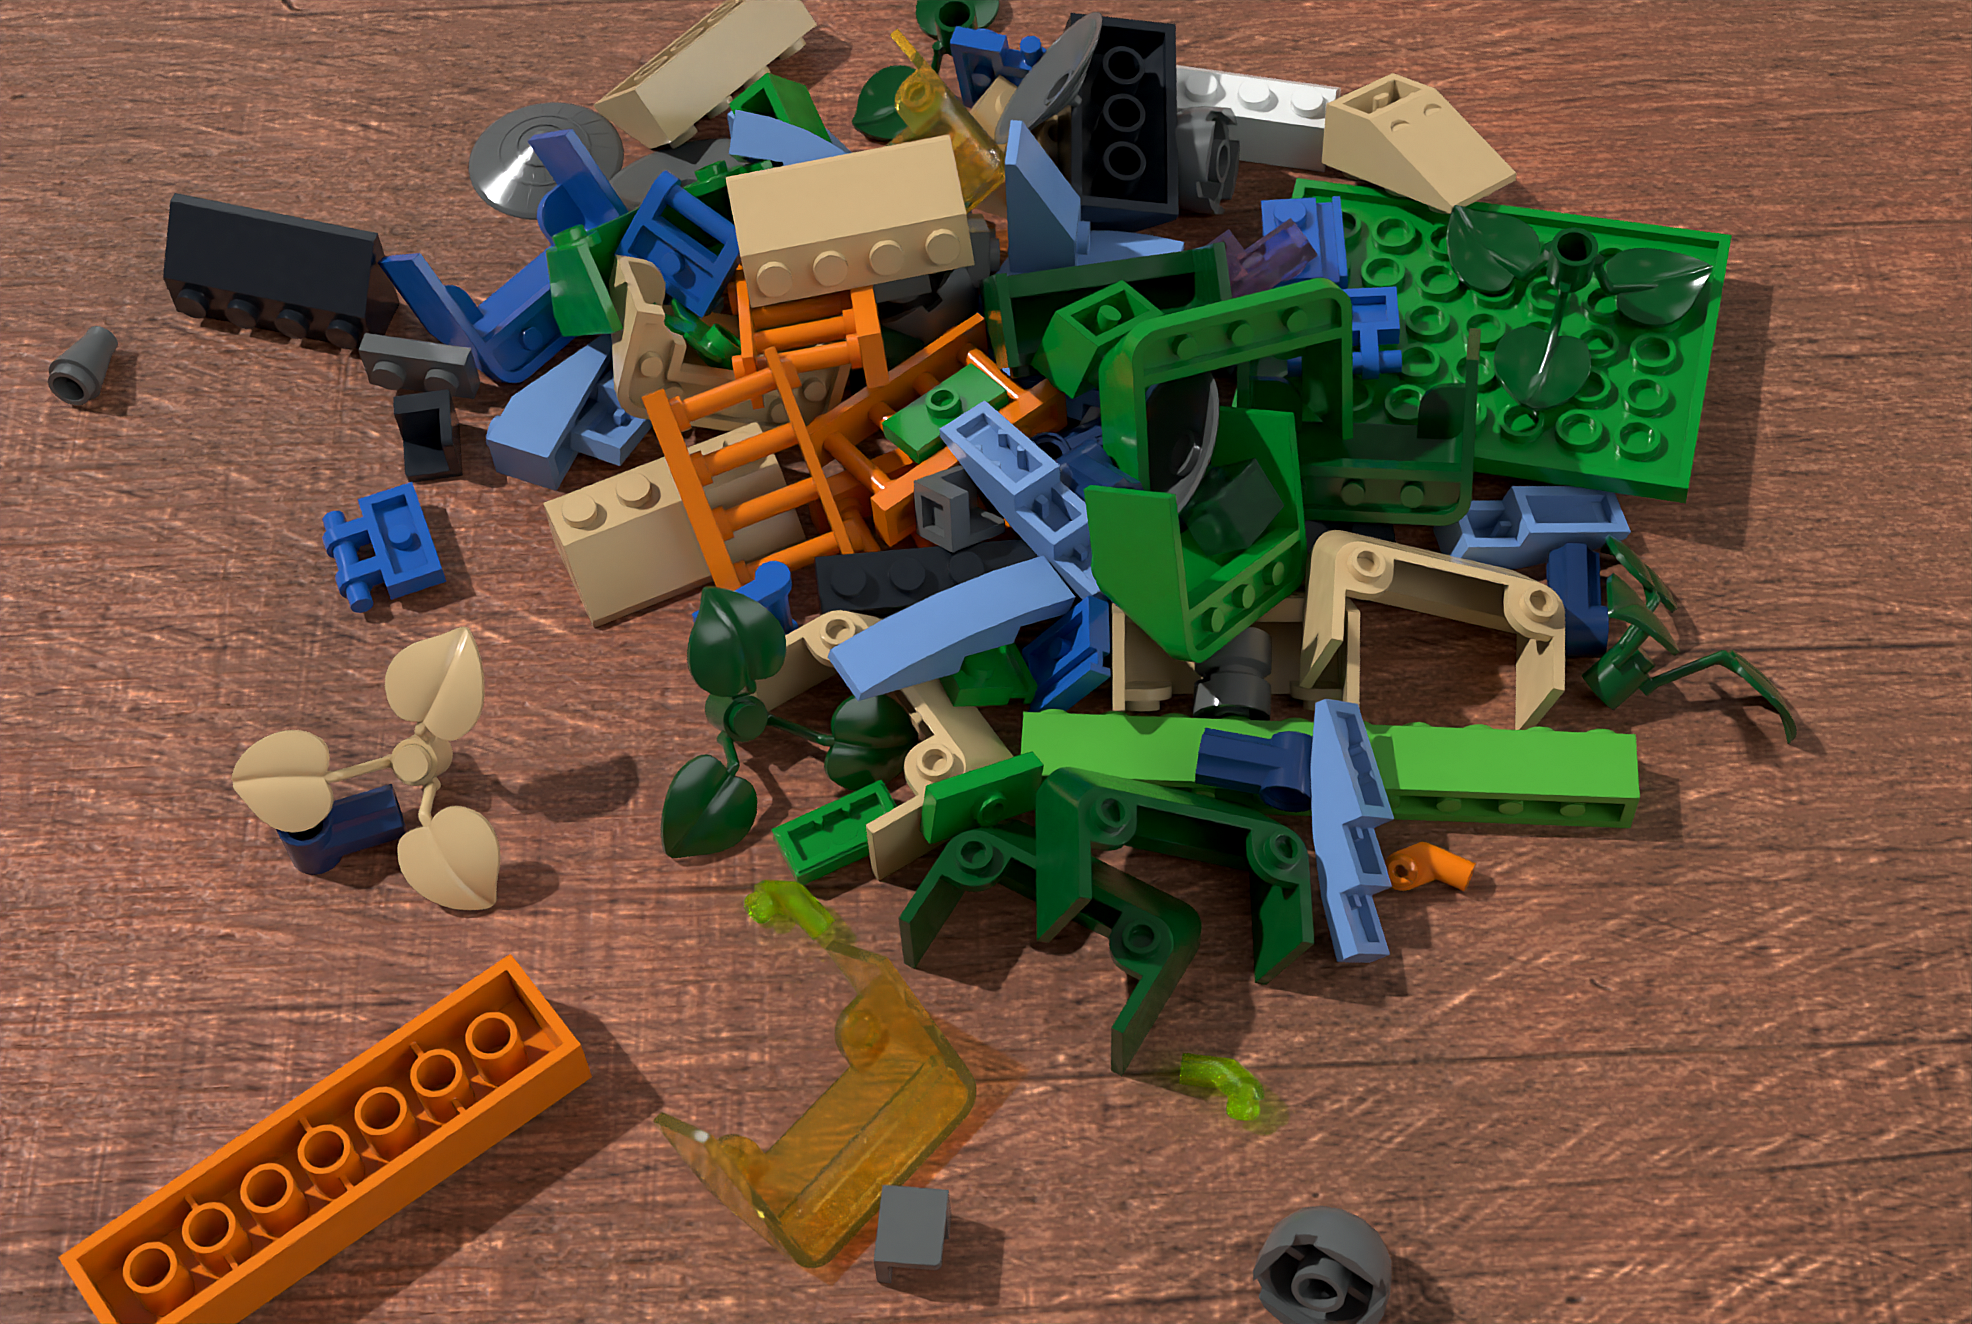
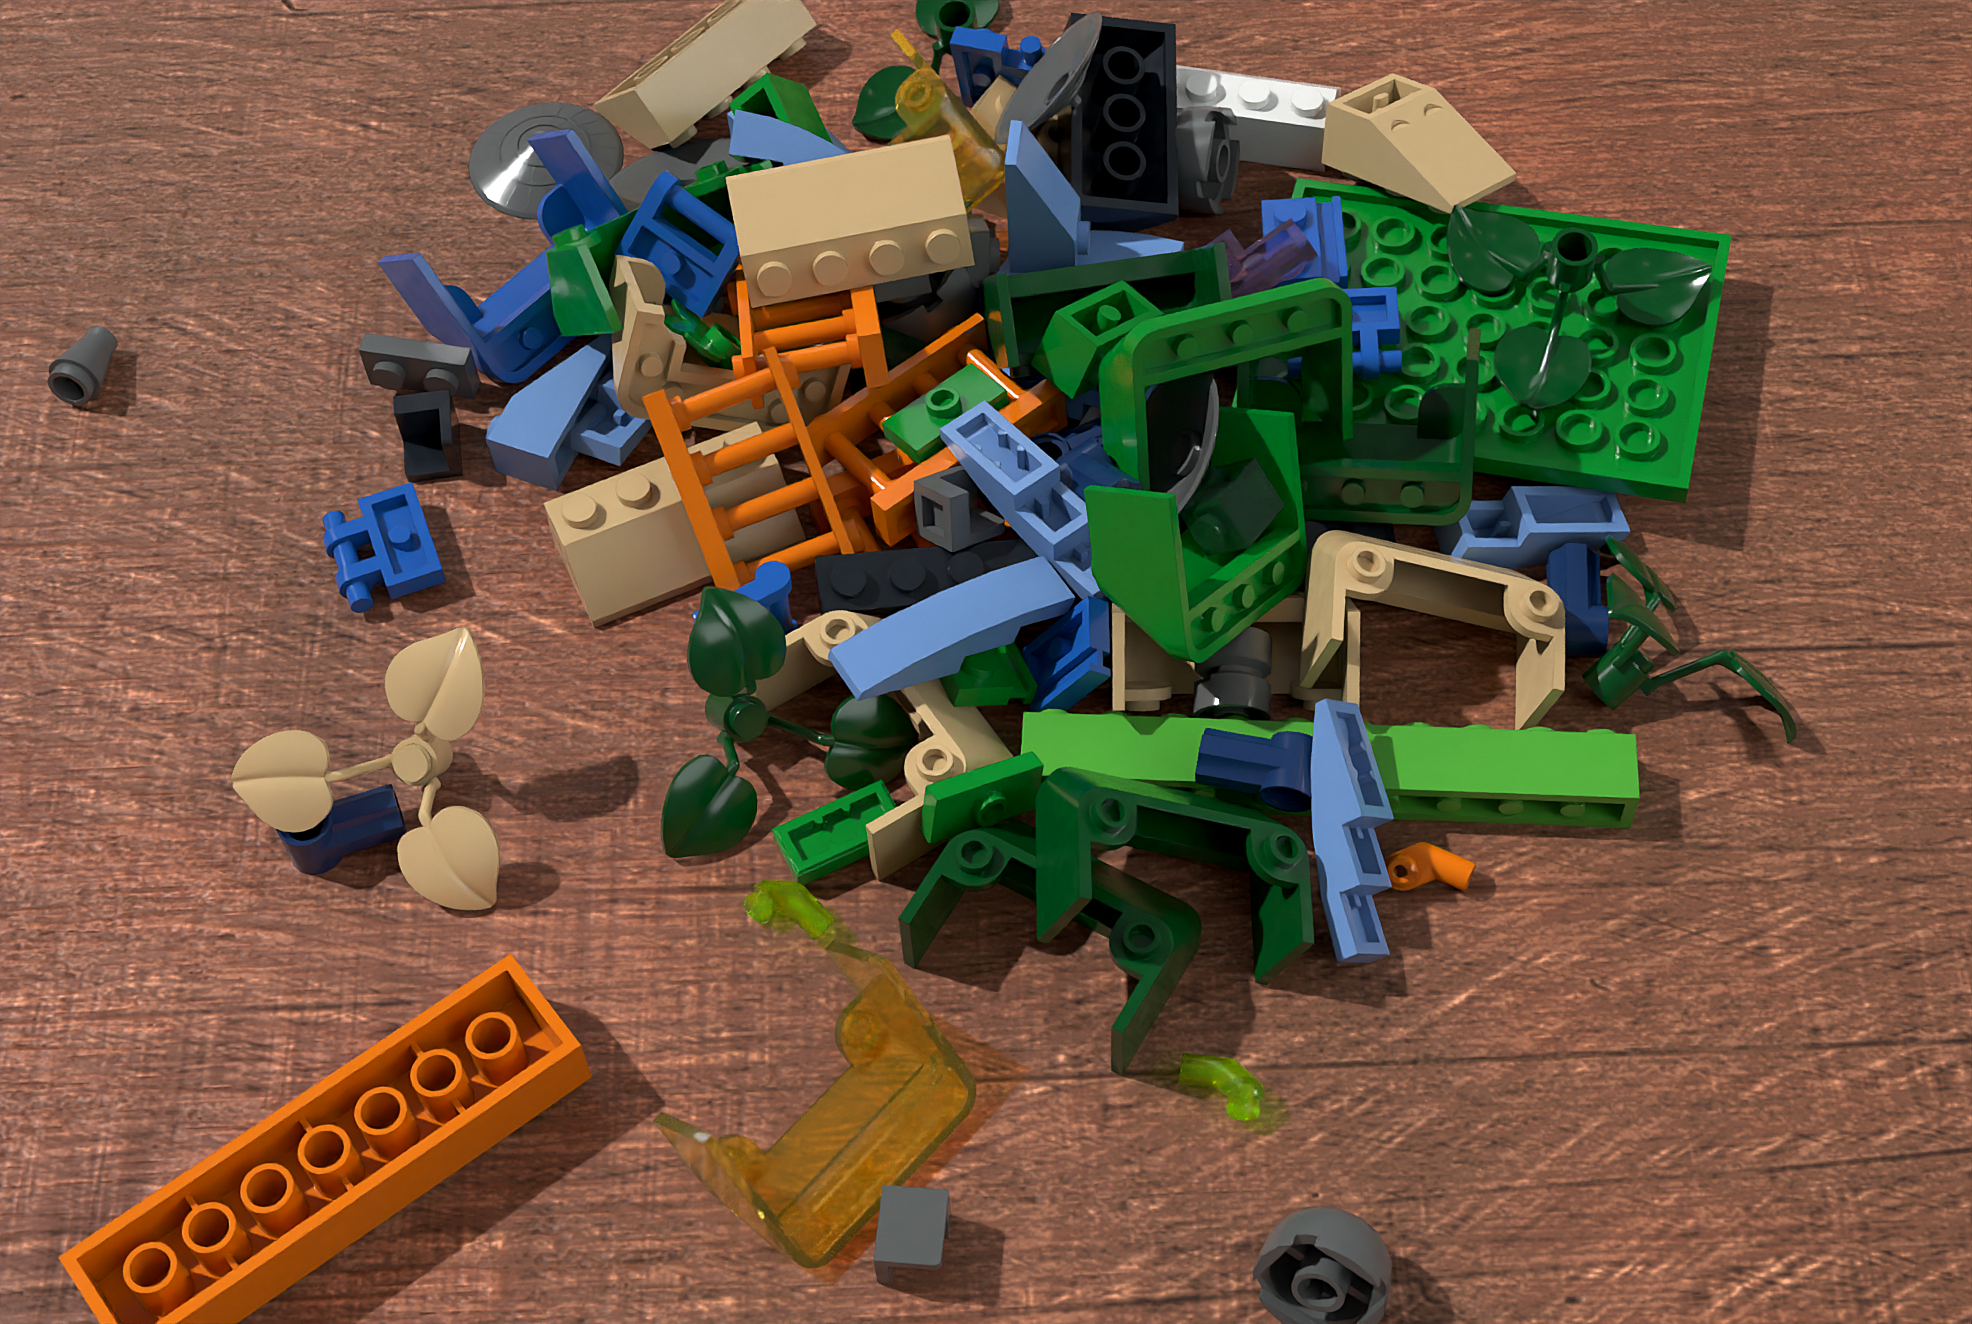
(276, 272): black slope -> none

